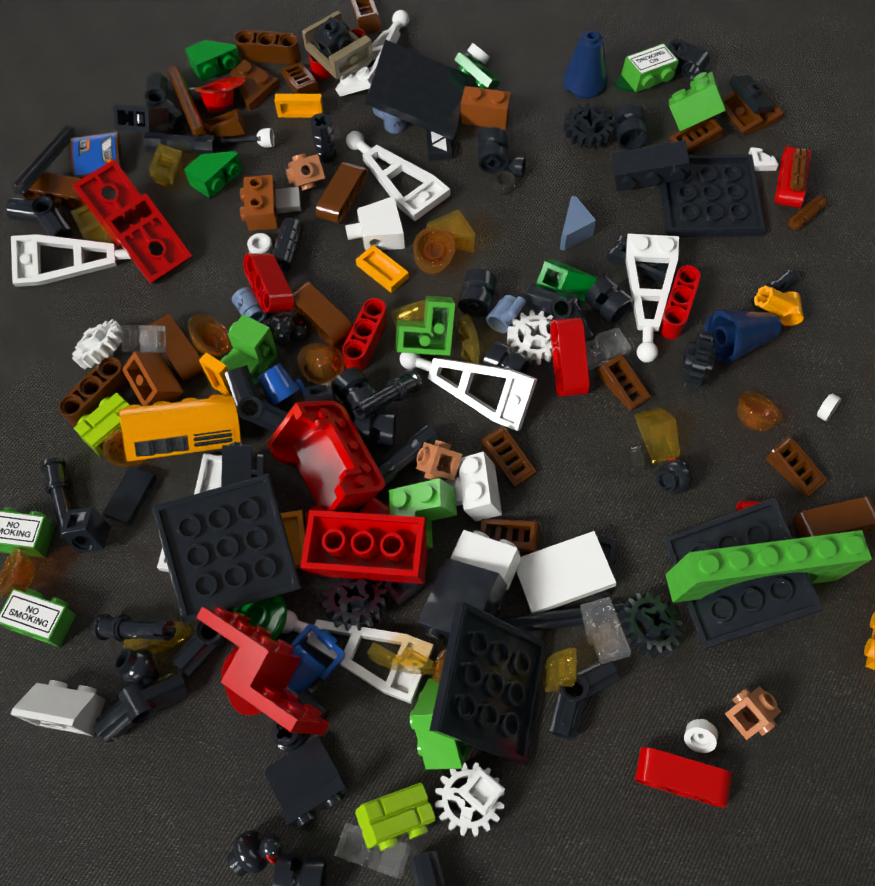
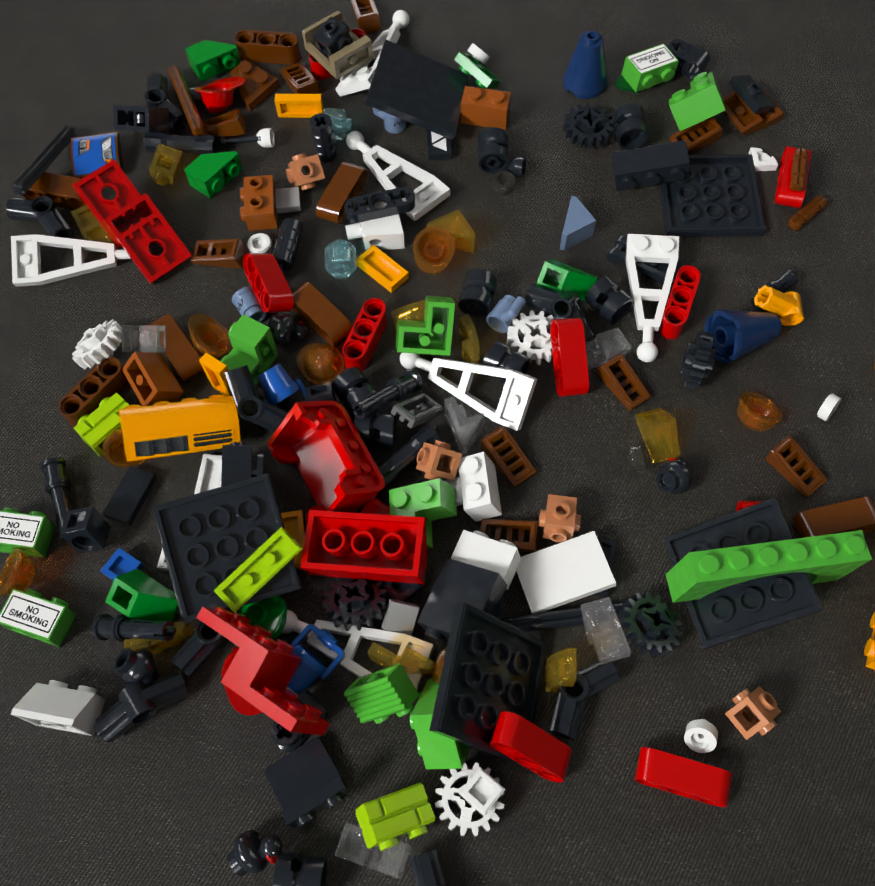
(119, 564): none -> blue plate
(142, 597): none -> green slope
(234, 256): none -> reddish brown slope
(258, 569): none -> lime tile
(340, 122): none -> clear light blue head
(340, 259): none -> clear light blue head
(382, 694): none -> bright green brick
(385, 196): none -> black beam
(400, 617): none -> light grey tile
(421, 413): none -> dark grey tile
(463, 428): none -> clear slope
(531, 747): none -> red beam
(559, 518): none -> nougat brick

